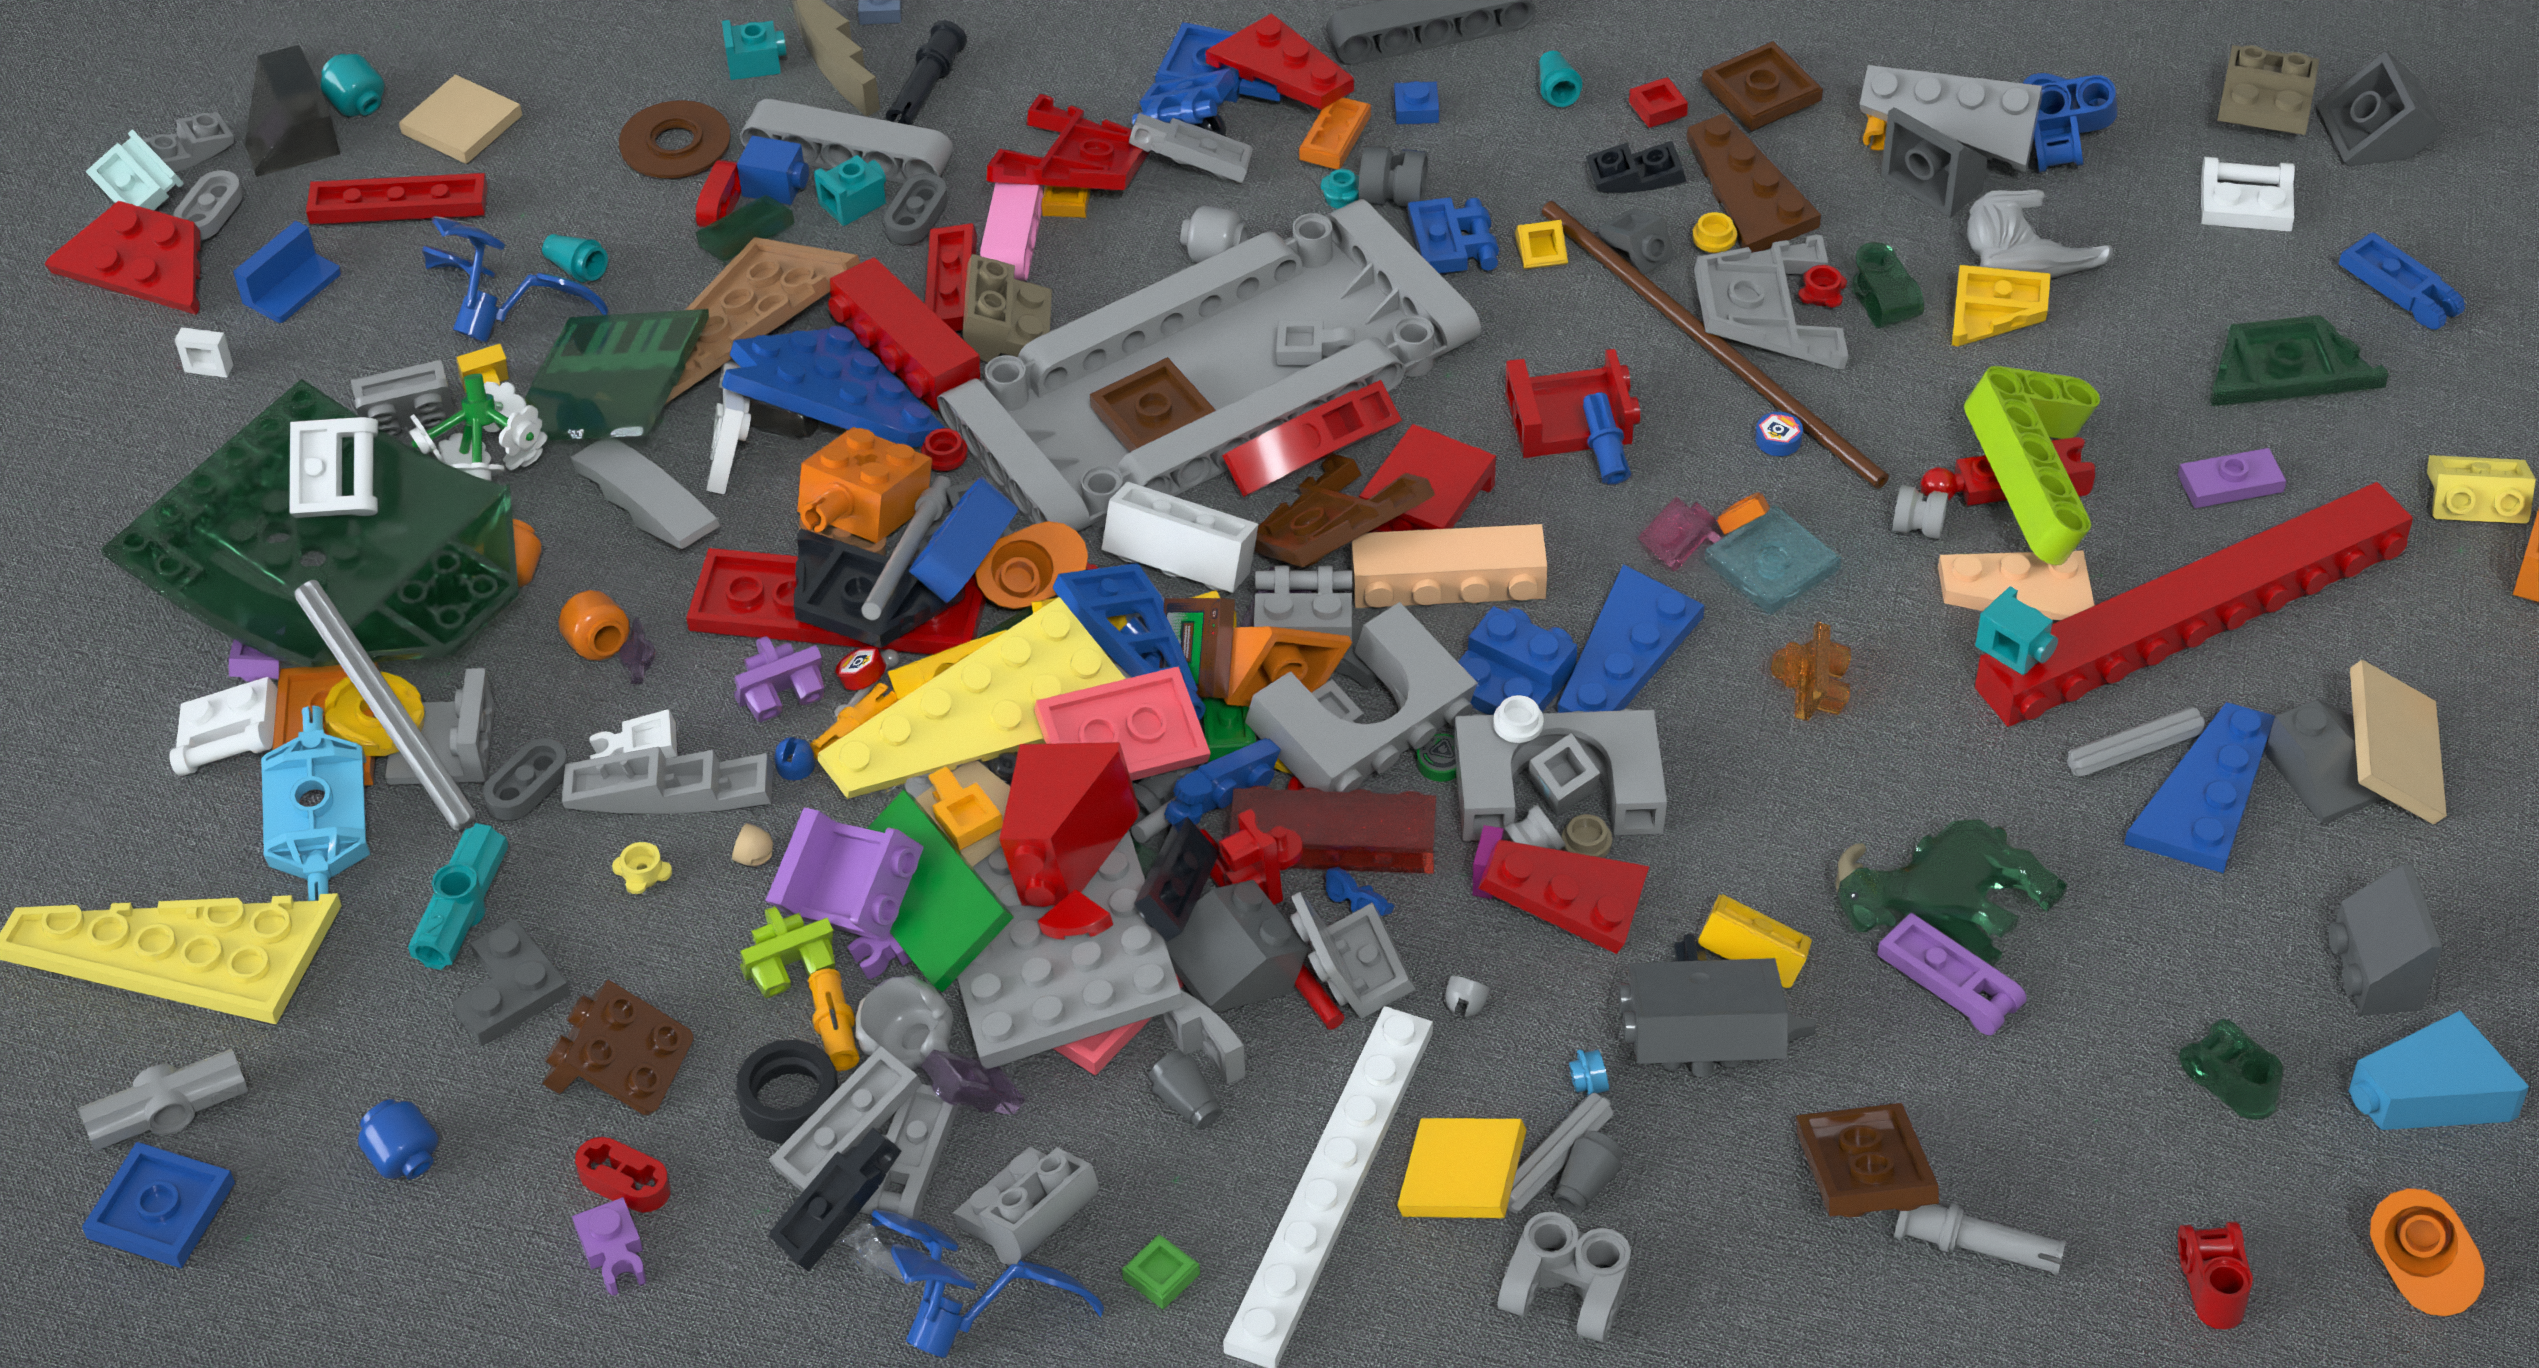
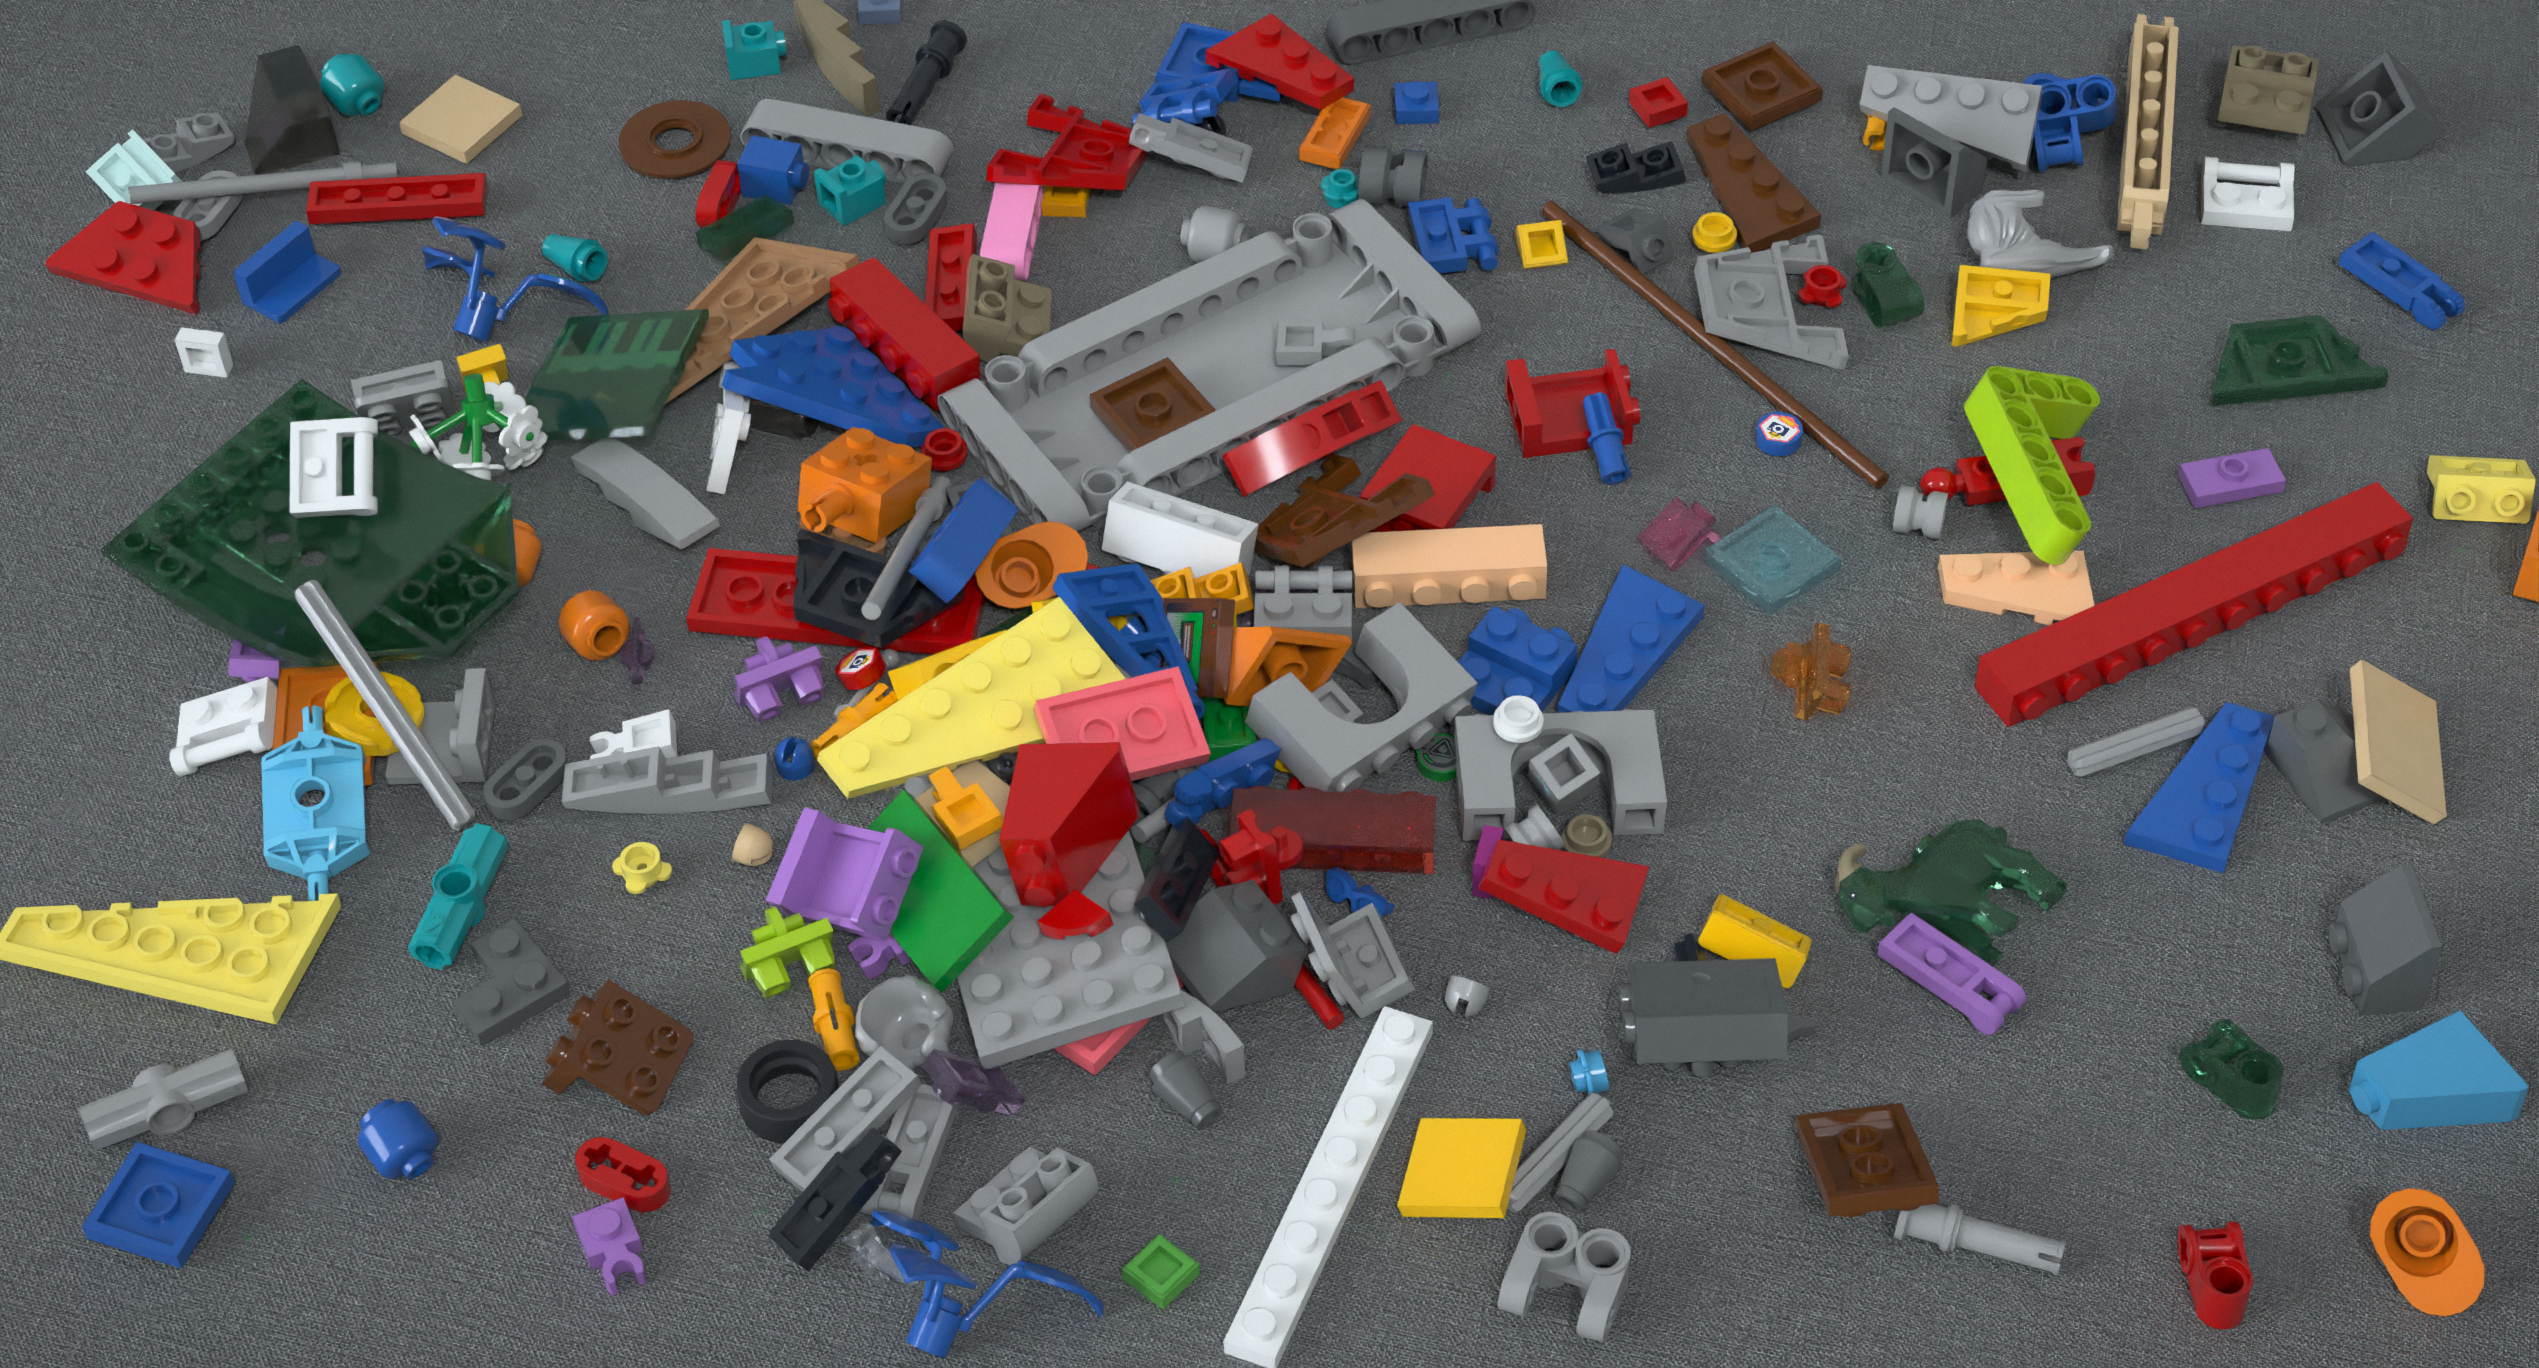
(257, 183): none -> light grey bar
(1225, 583): none -> light orange slope
(1743, 512): orange tile -> none
(2015, 633): teal brick -> none
(2147, 130): none -> tan hinge

